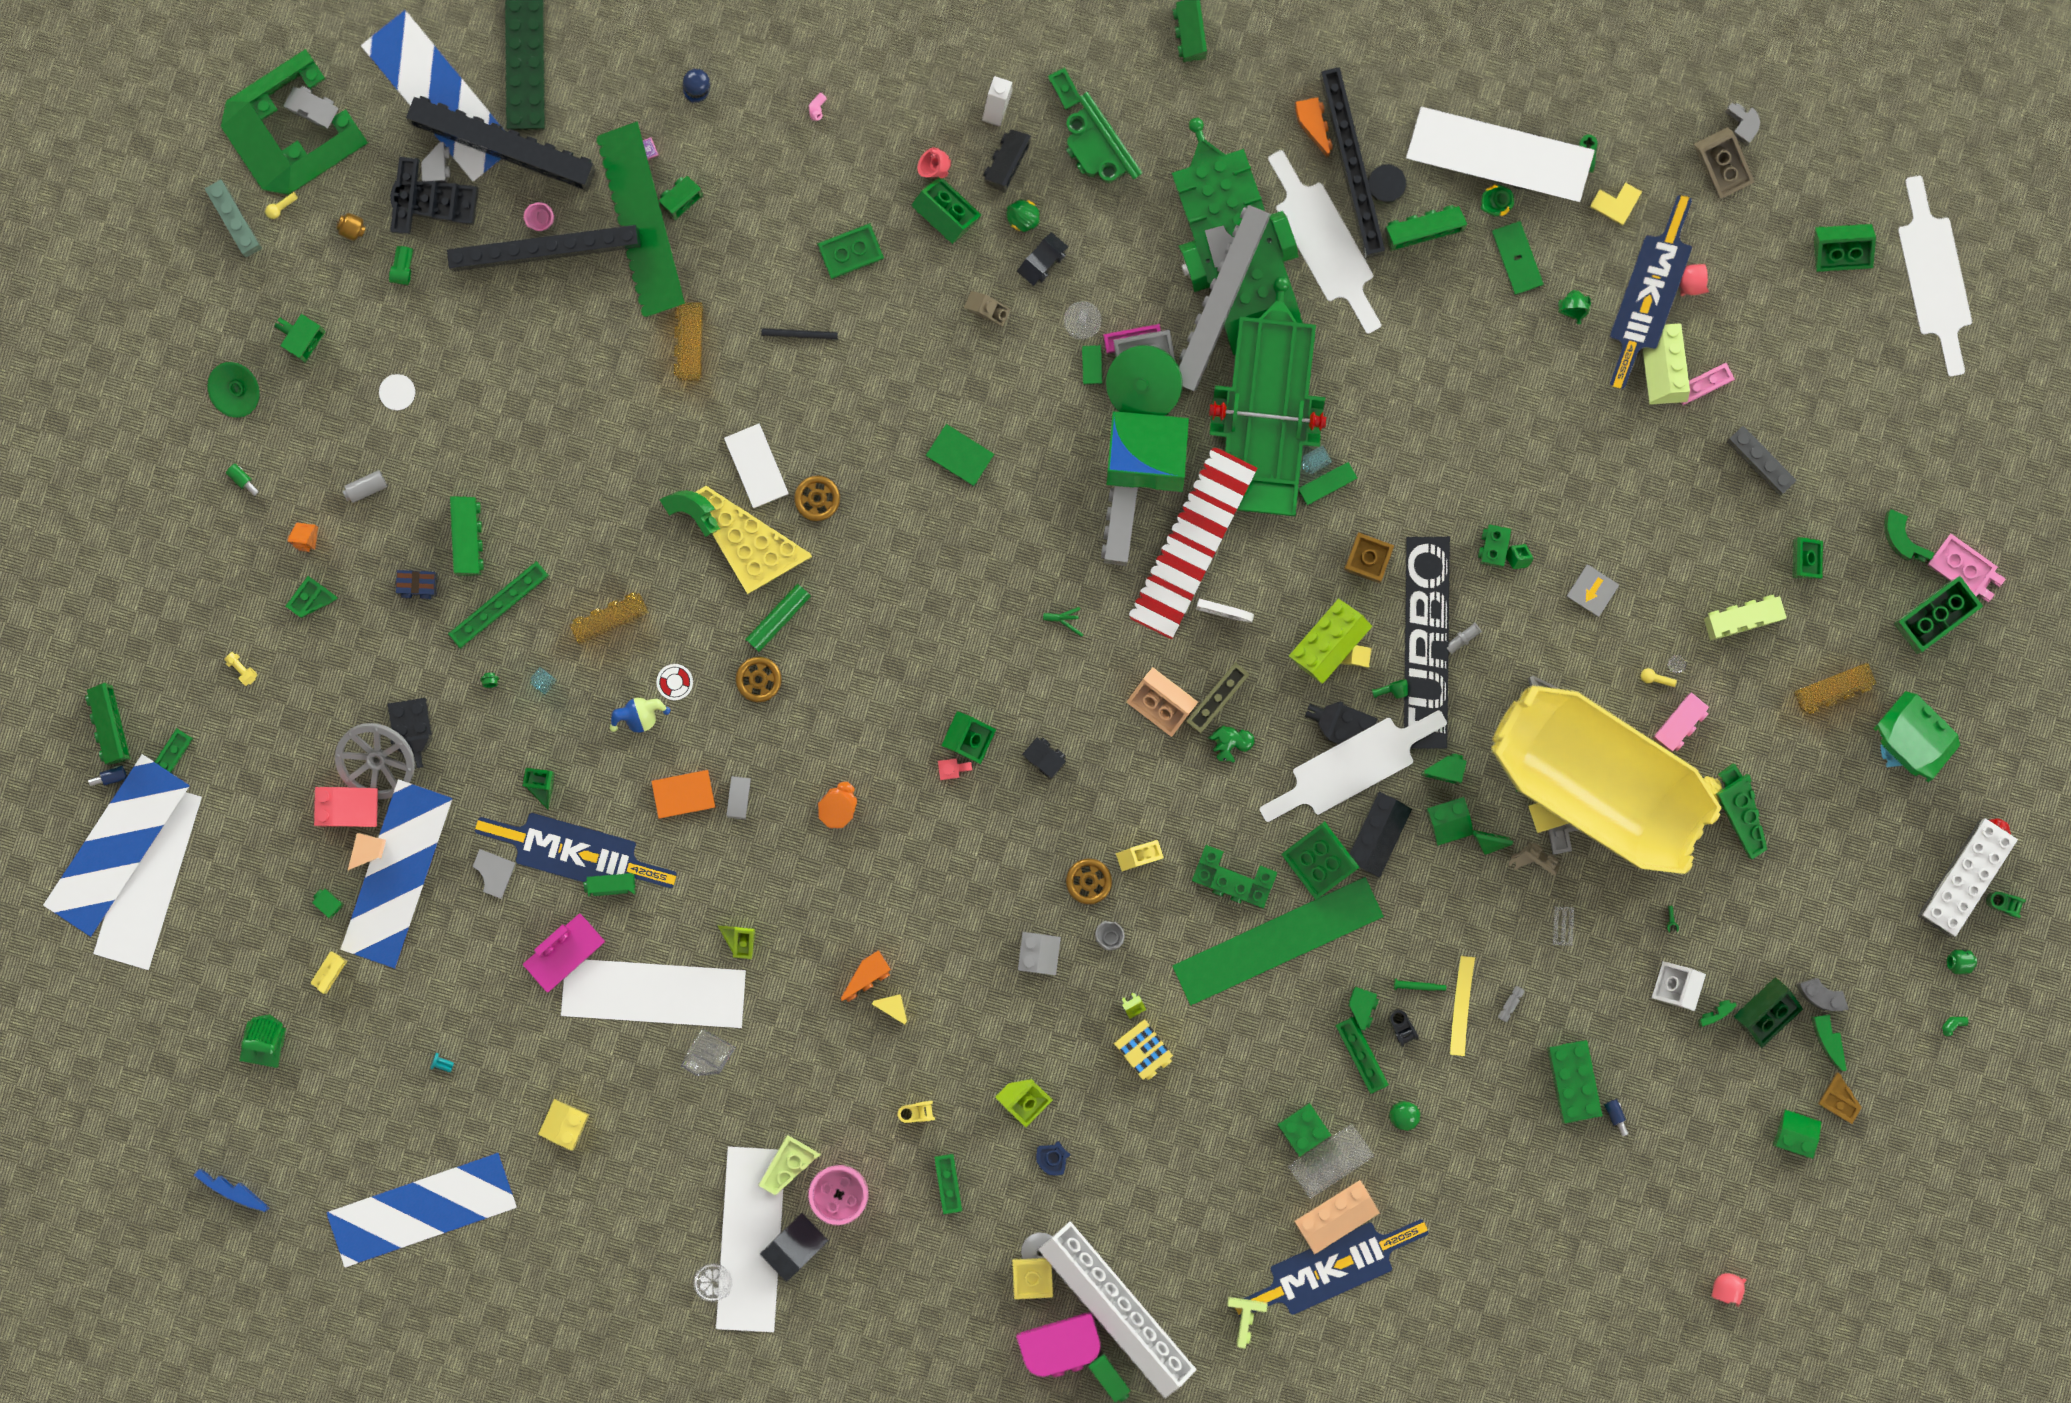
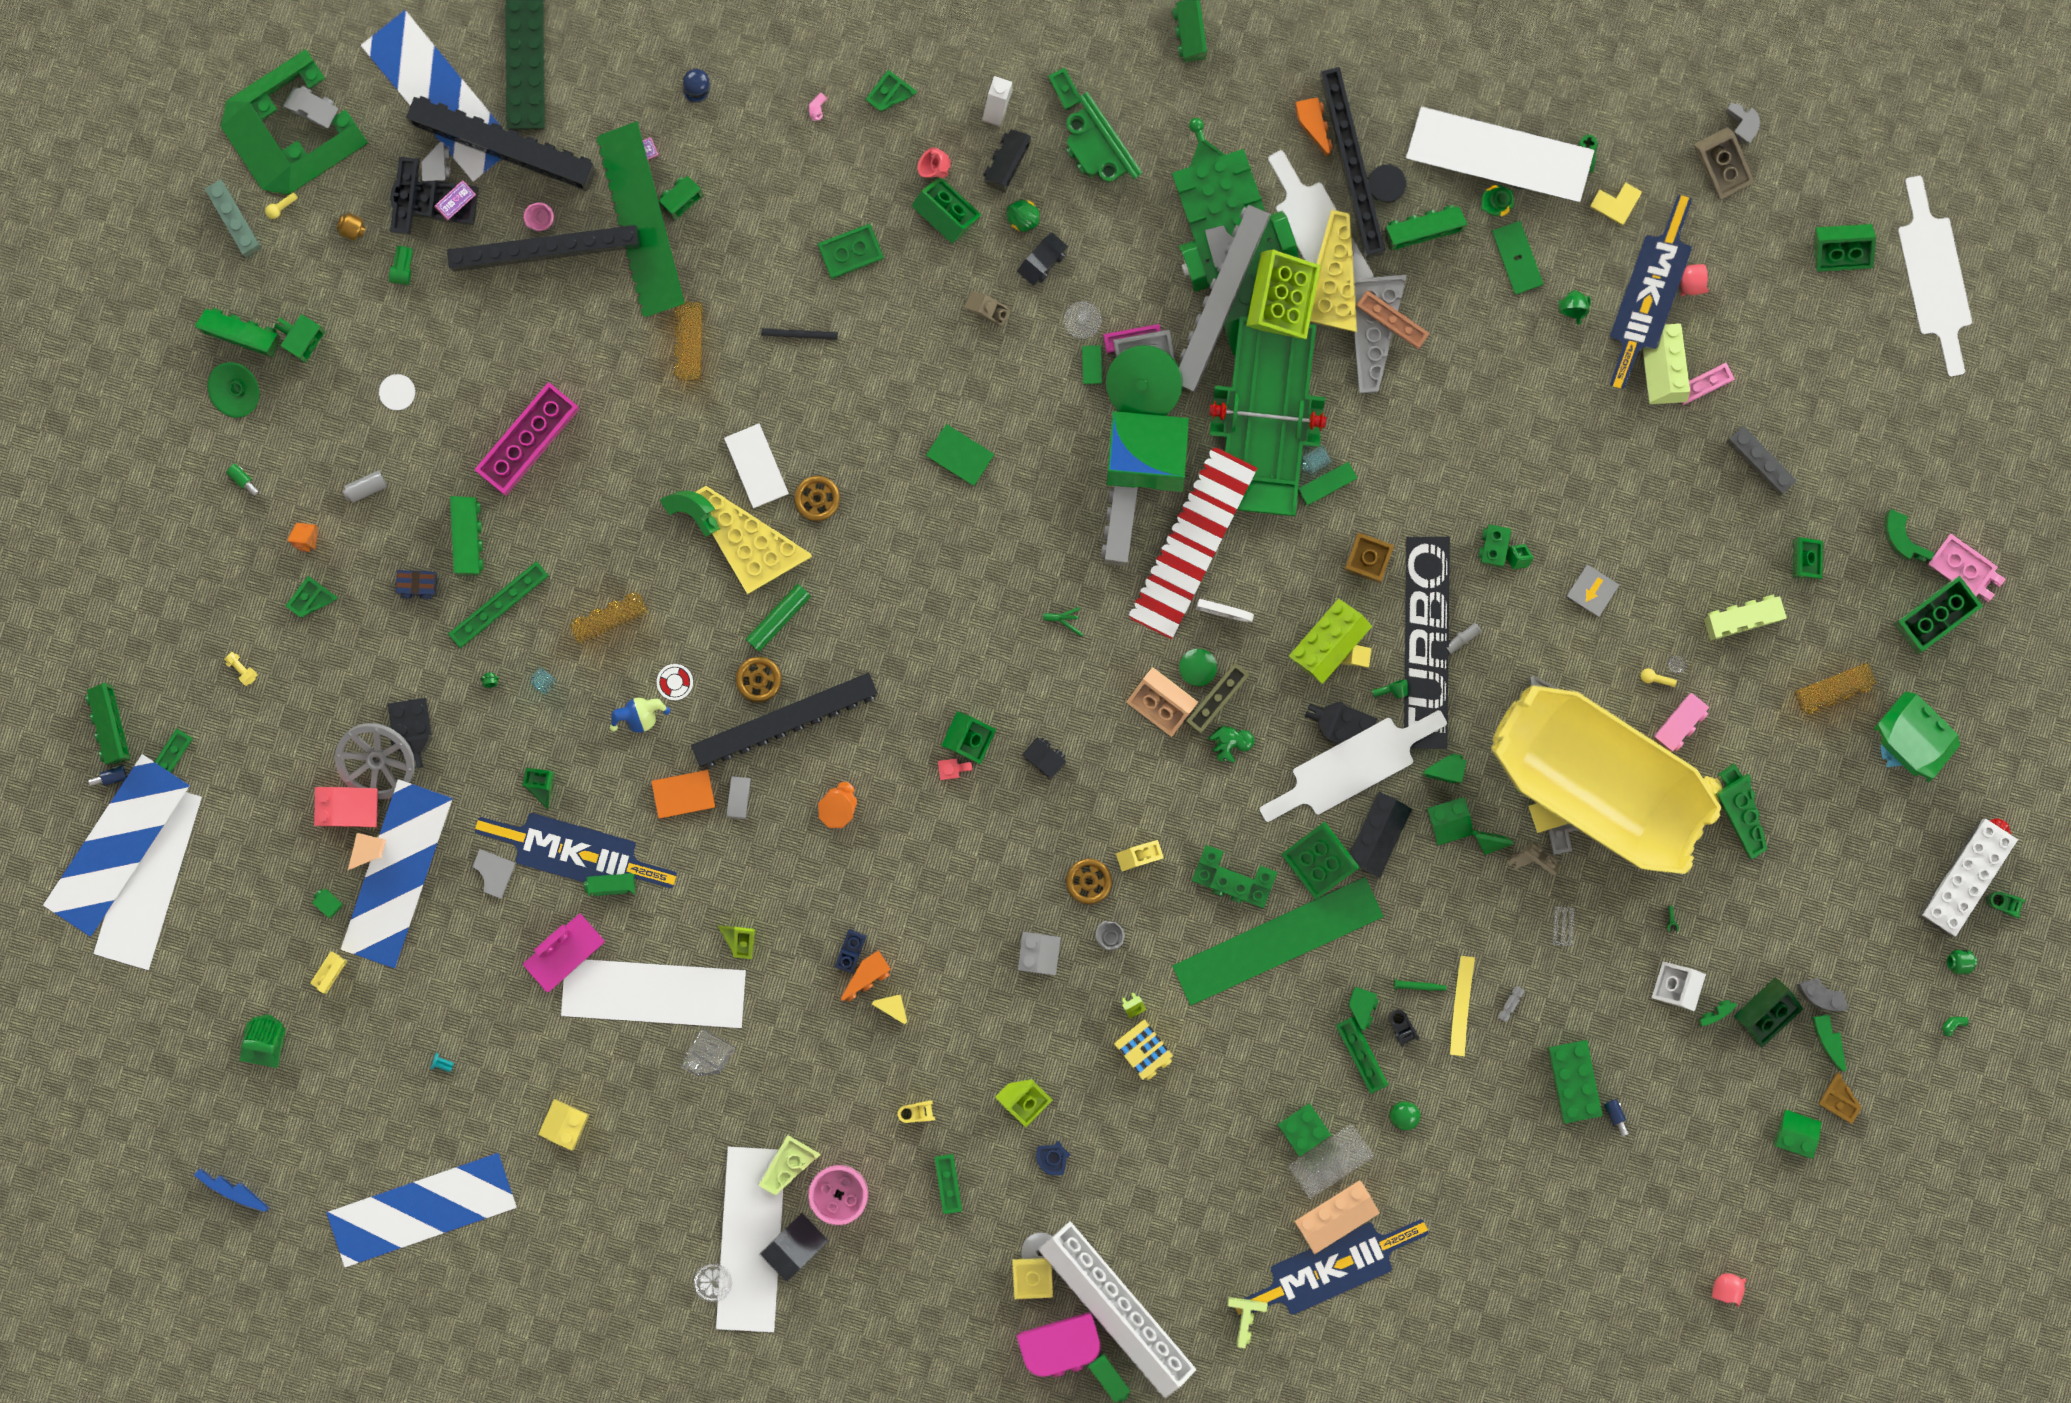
(238, 332): none -> green slope
(455, 200): none -> medium lavender tile
(527, 439): none -> dark pink brick
(784, 720): none -> black brick
(850, 951): none -> dark blue slope
(889, 92): none -> green wing
(1198, 667): none -> green dish
(1283, 294): none -> lime slope
(1335, 290): none -> light yellow wing
(1373, 338): none -> light grey wing
(1392, 319): none -> nougat tile

